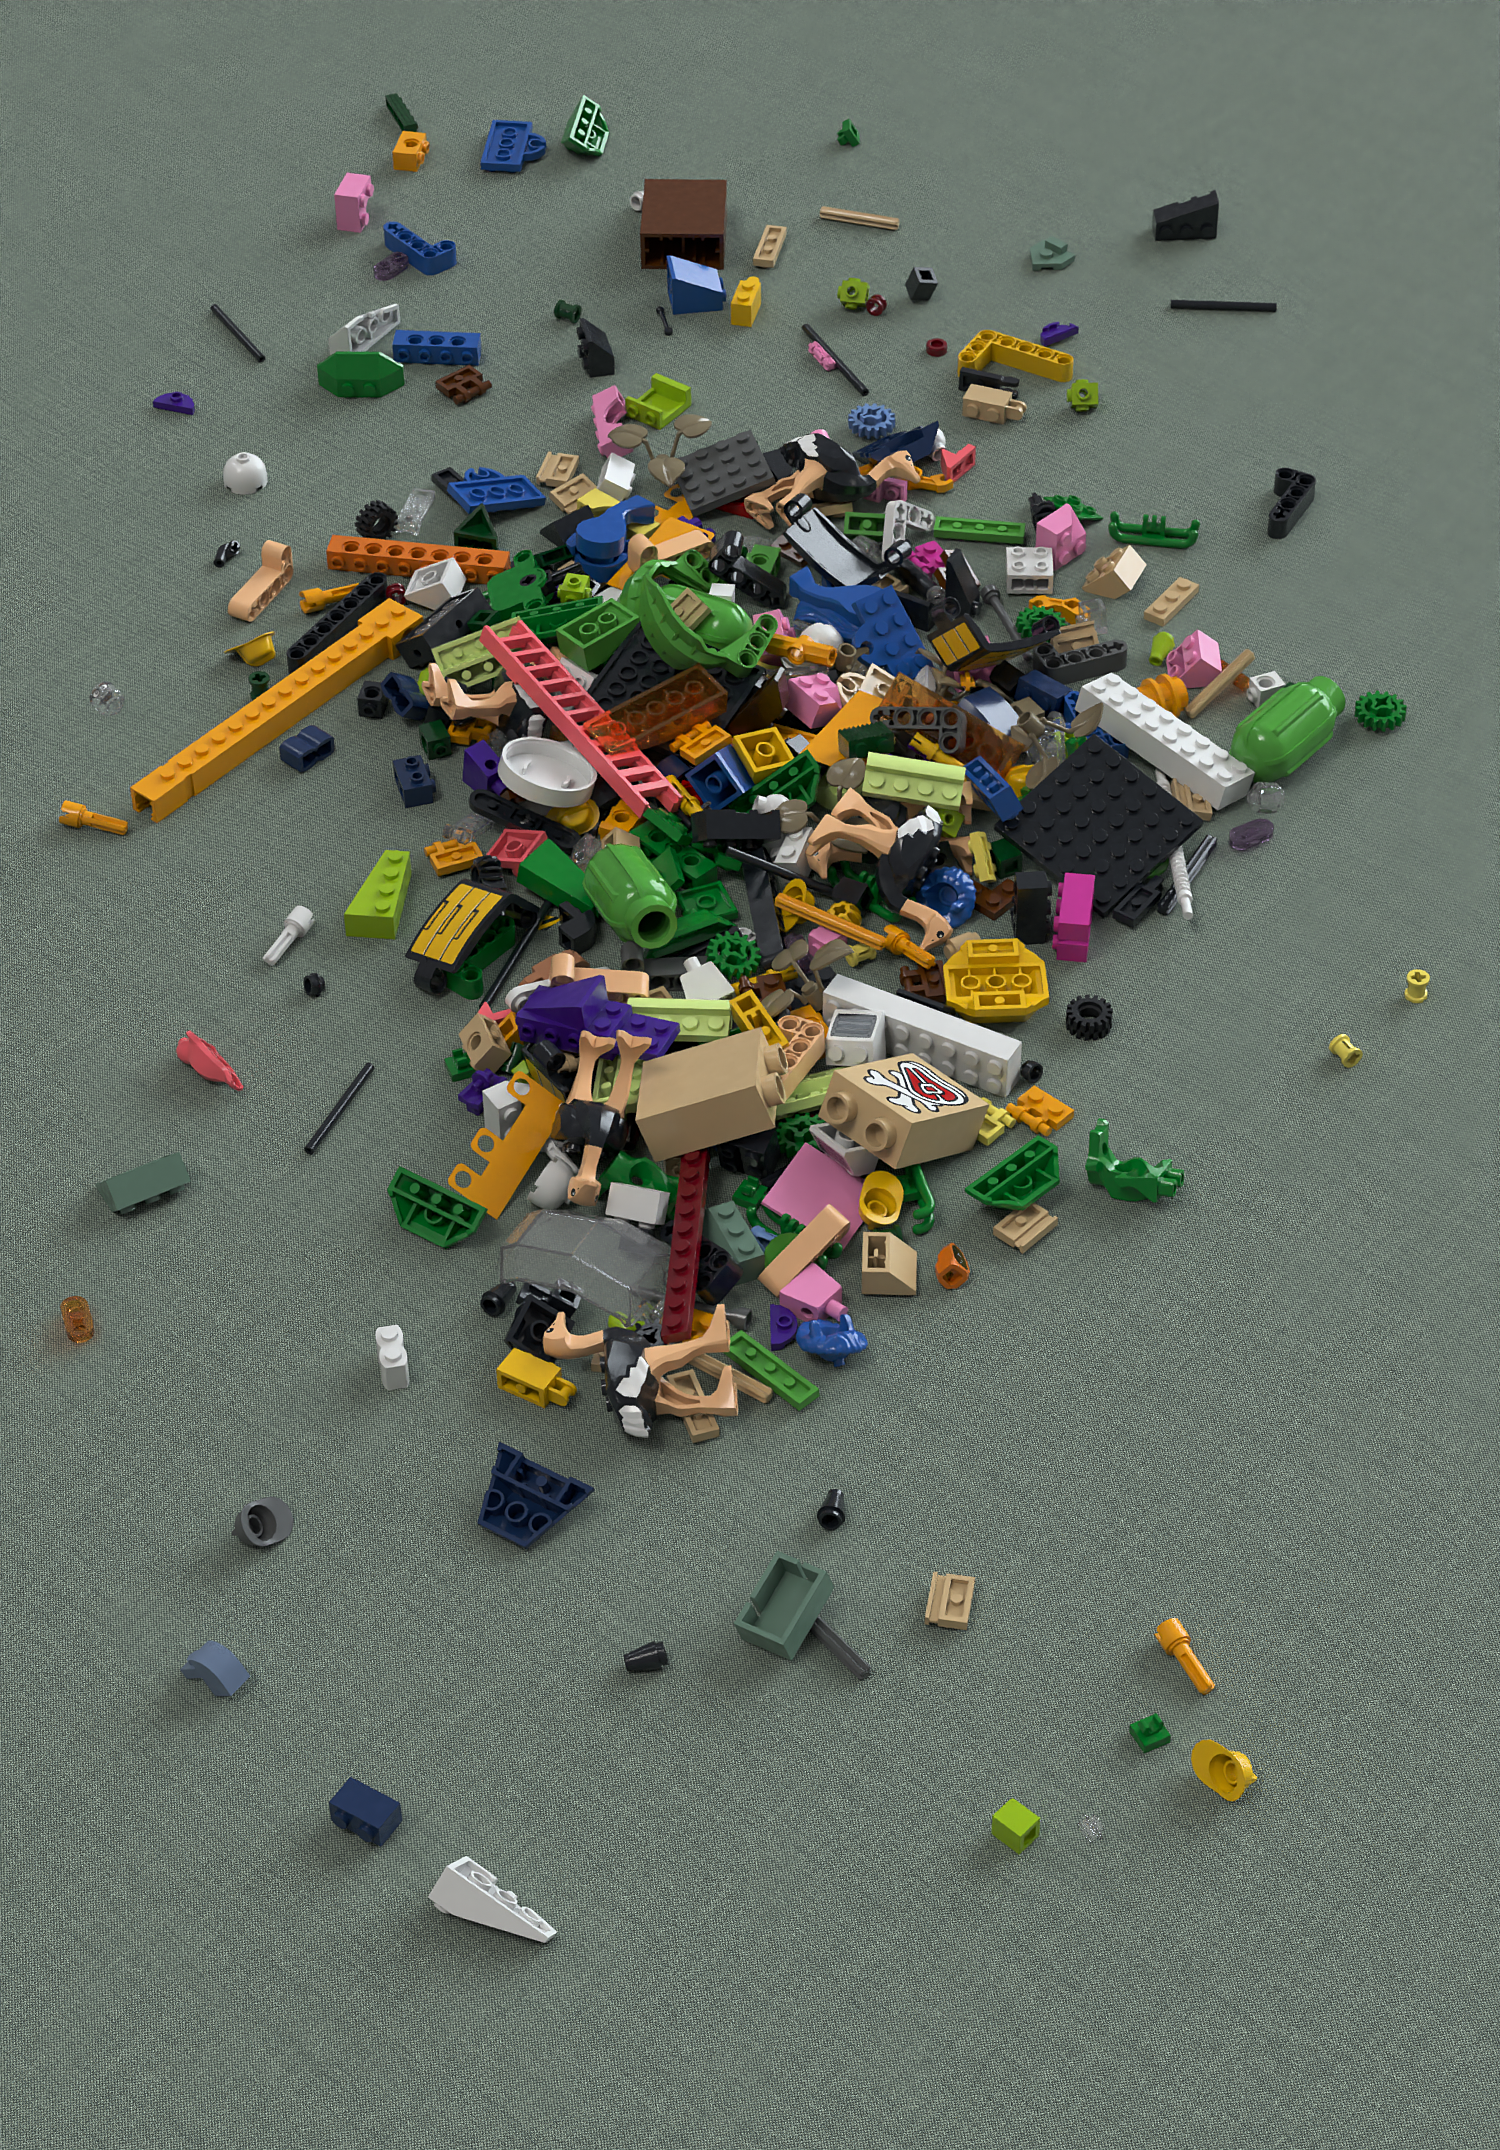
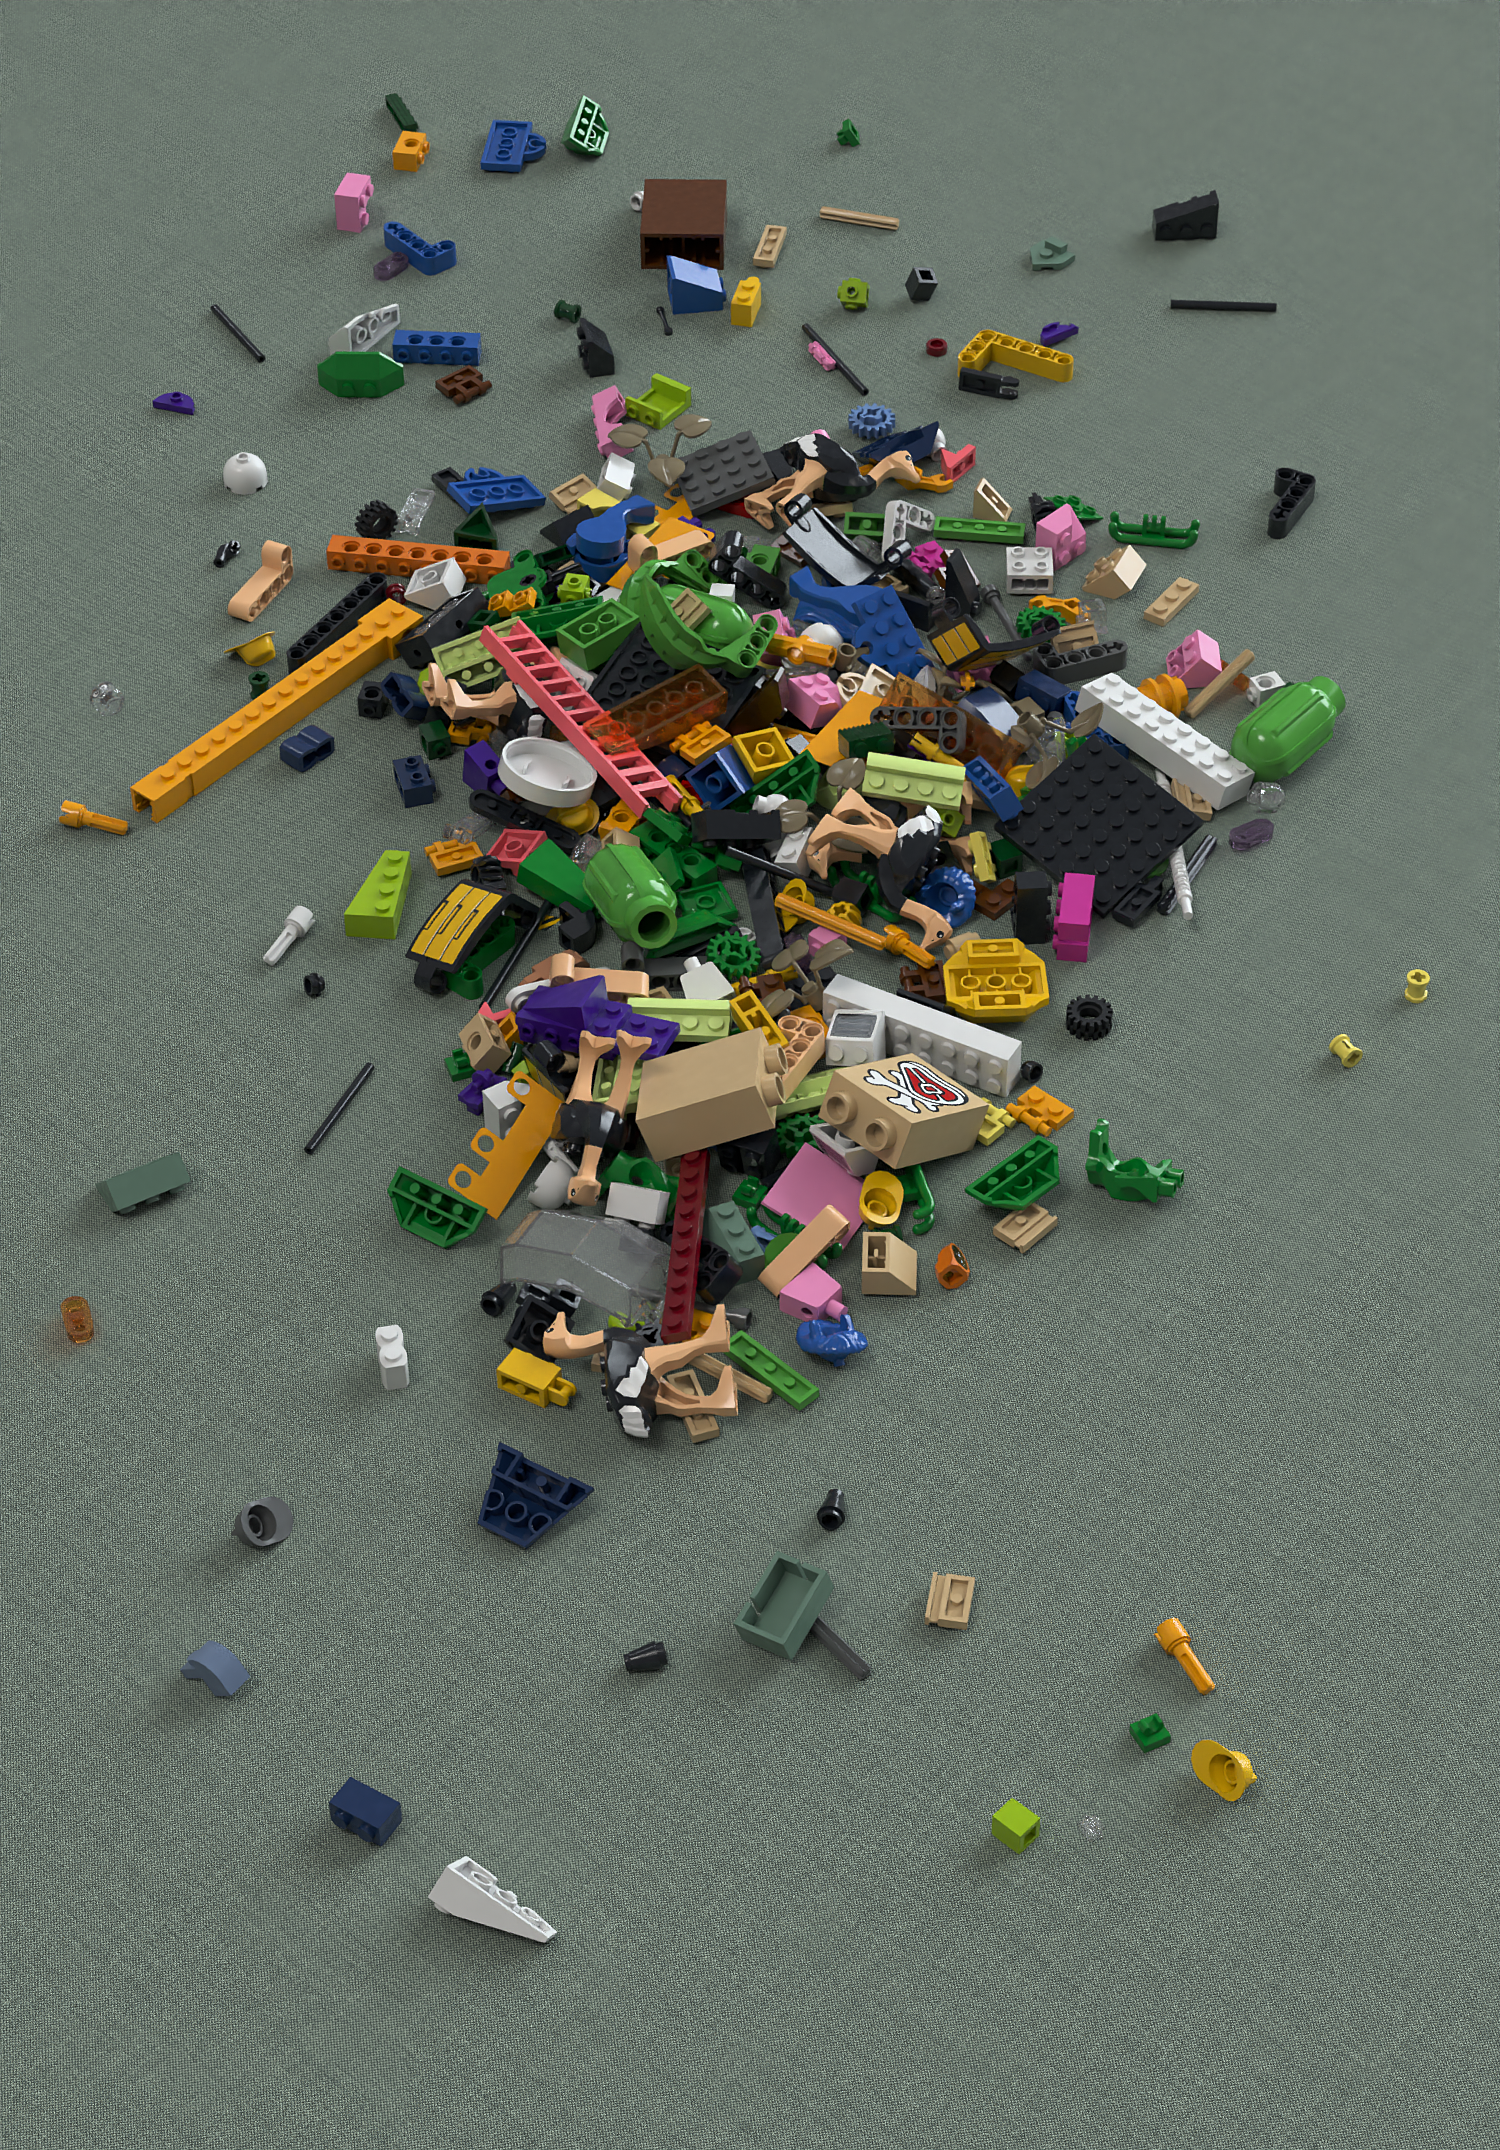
(206, 1061): coral animal -> none
(317, 599): light orange piece -> none
(507, 603): none -> light orange slope
(557, 469): tan plate -> none
(782, 1326): dark purple plate -> none
(861, 953): light yellow bush -> none
(880, 301): dark red bush -> none
(889, 489): bright pink slope -> none
(989, 504): none -> tan slope
(991, 405): tan brick -> none
(1089, 390): lime brick -> none
(1161, 646): lime cone -> none
(1380, 711): green gear -> none

